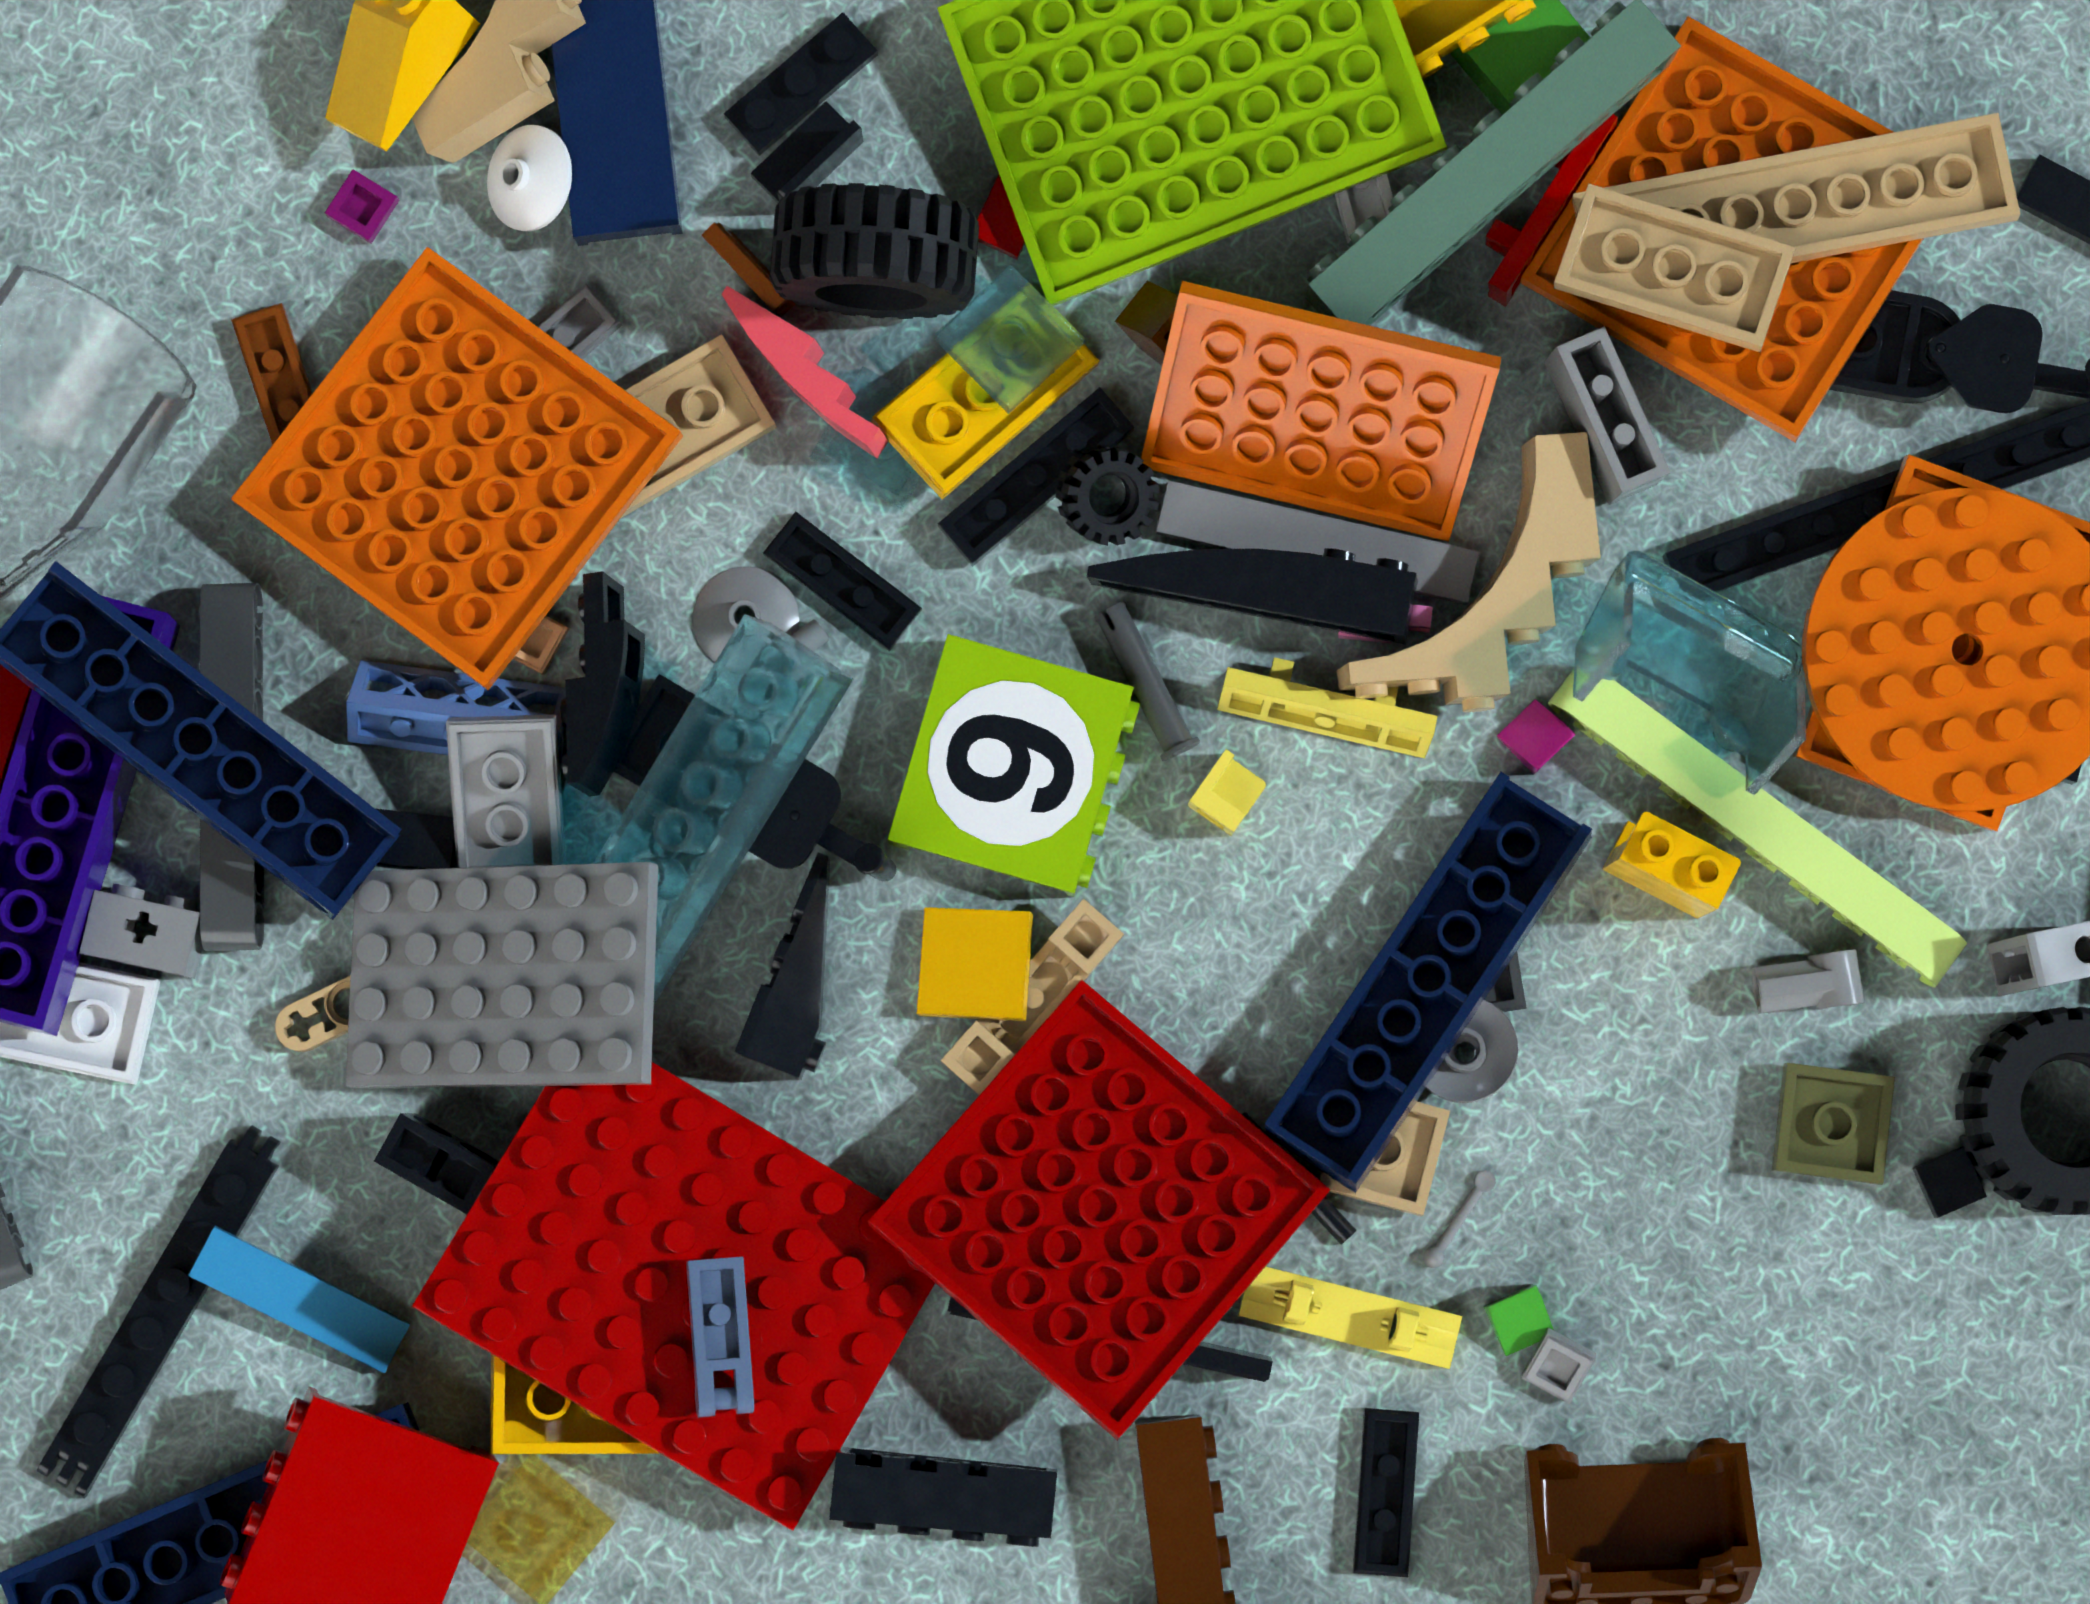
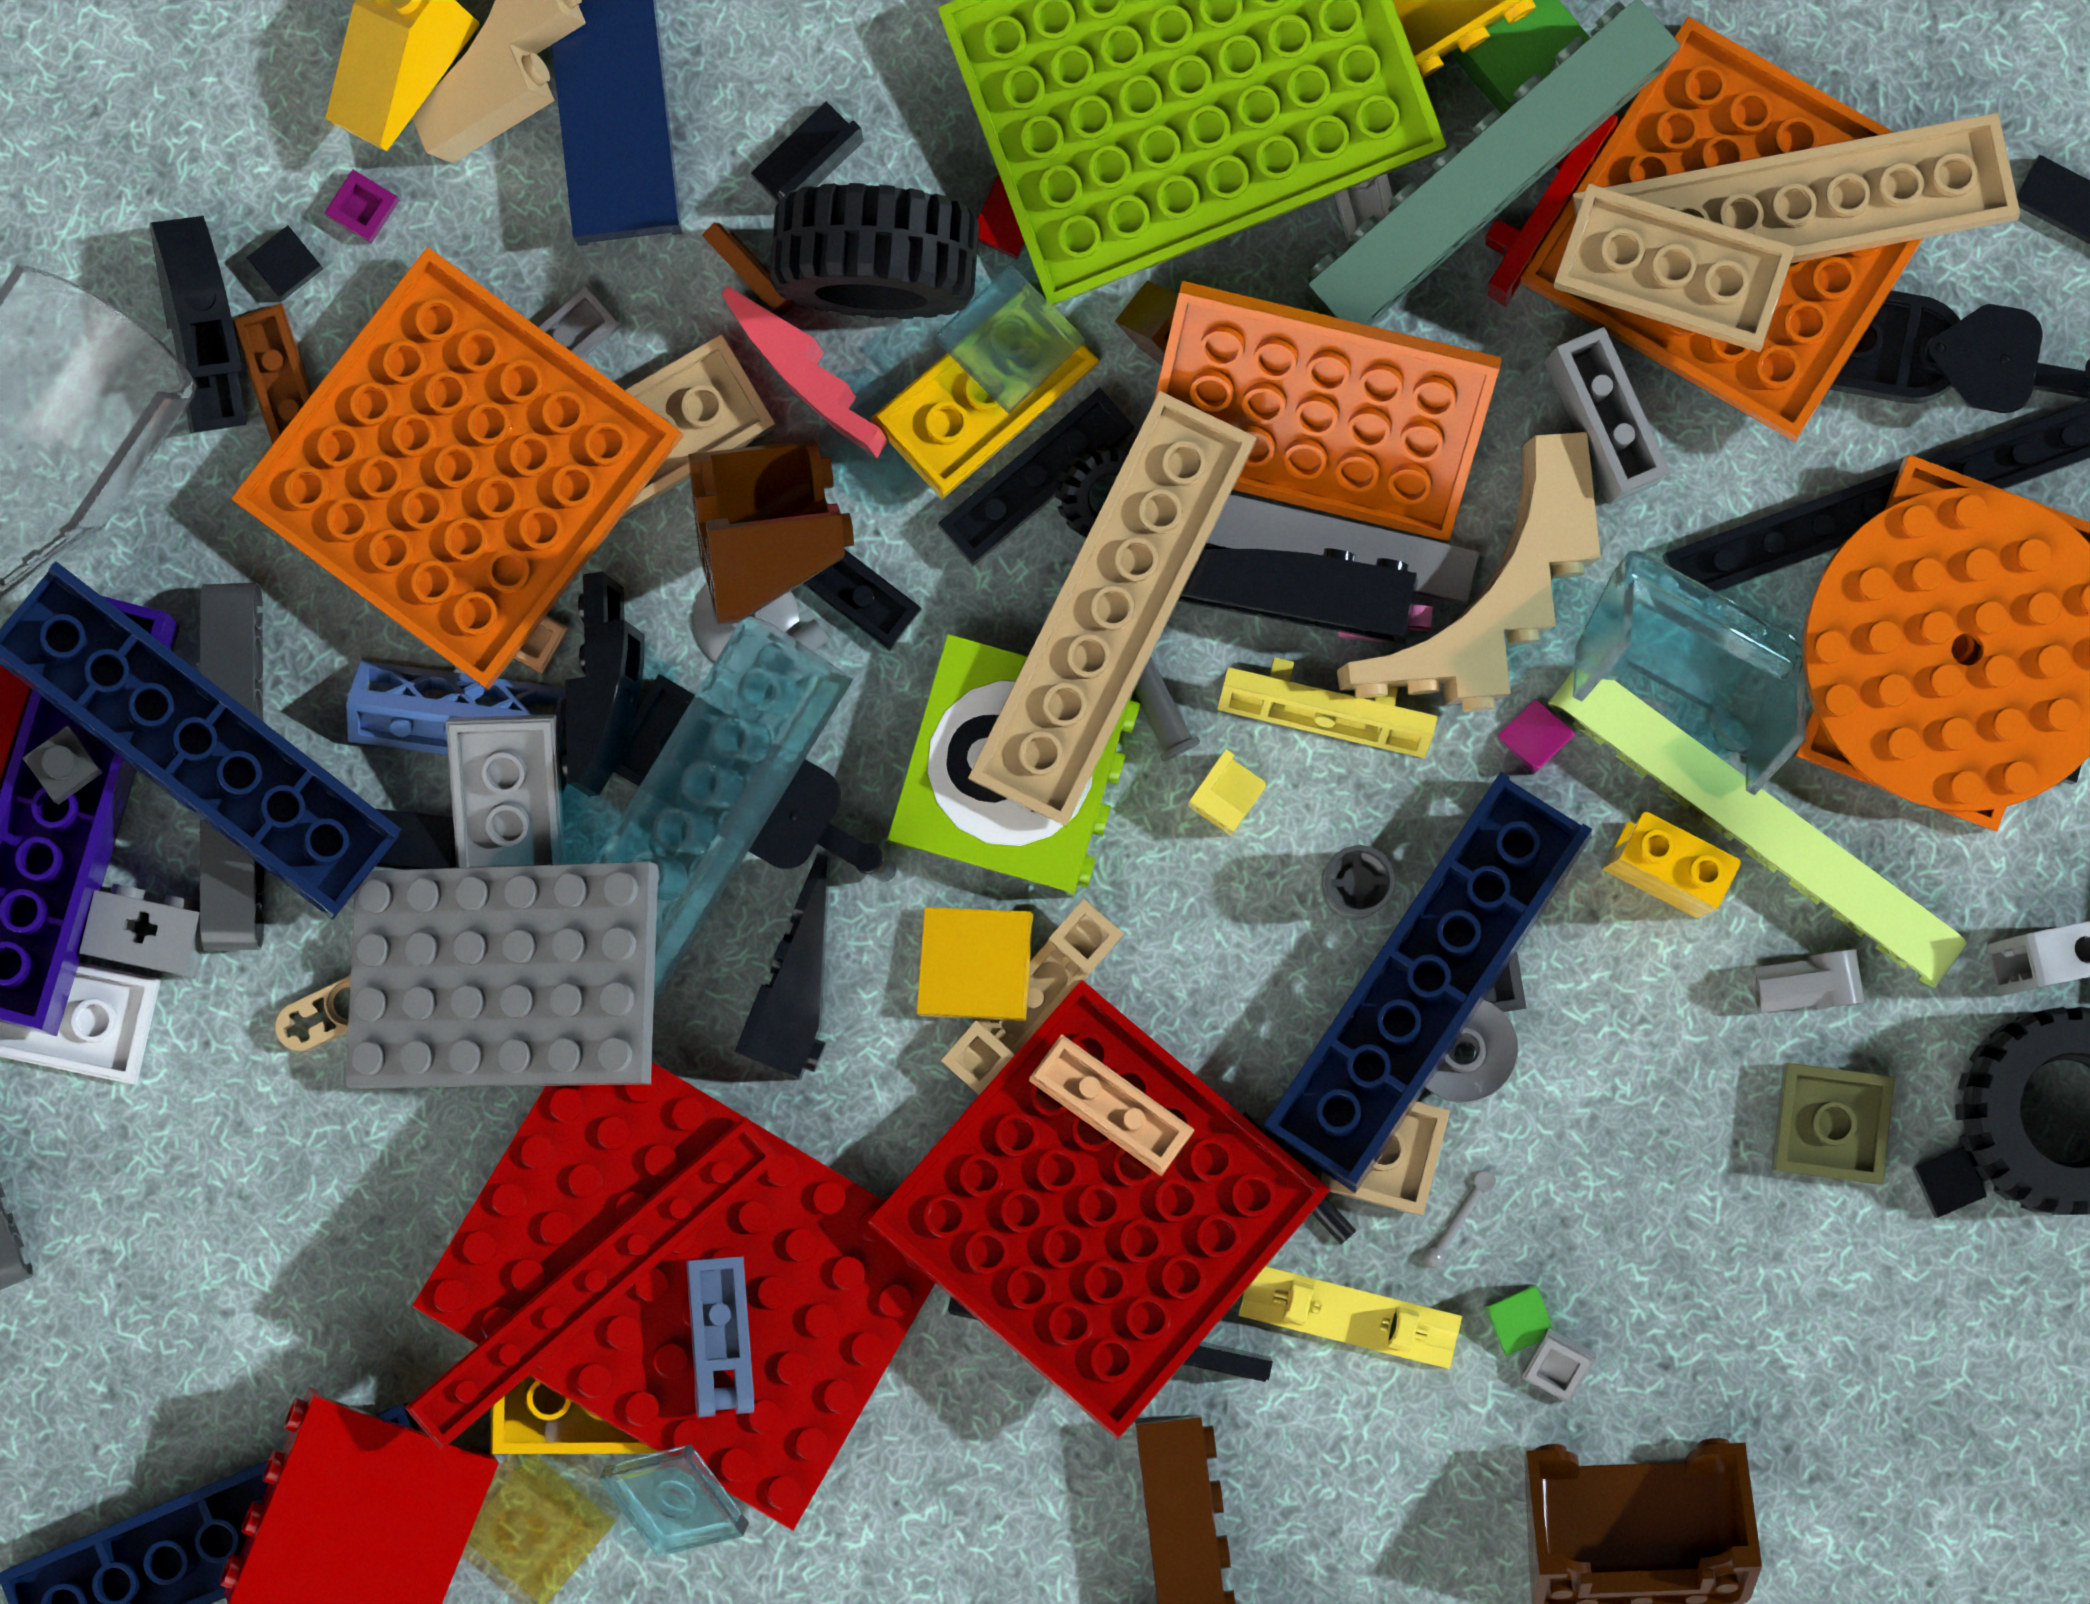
(62, 765): none -> dark grey plate
(158, 1315): black hinge -> none
(199, 321): none -> black slope
(285, 263): none -> black tile
(299, 1299): dark azure tile -> none
(436, 1161): black brick -> none
(529, 178): white dish -> none
(592, 1283): none -> red tile
(674, 1500): none -> clear light blue tile
(764, 523): none -> reddish brown windscreen
(801, 84): black plate -> none
(943, 1494): black wedge -> none
(1111, 1105): none -> light nougat tile
(1112, 608): none -> tan plate
(1357, 882): none -> dark grey wheel
(1385, 1492): black tile -> none

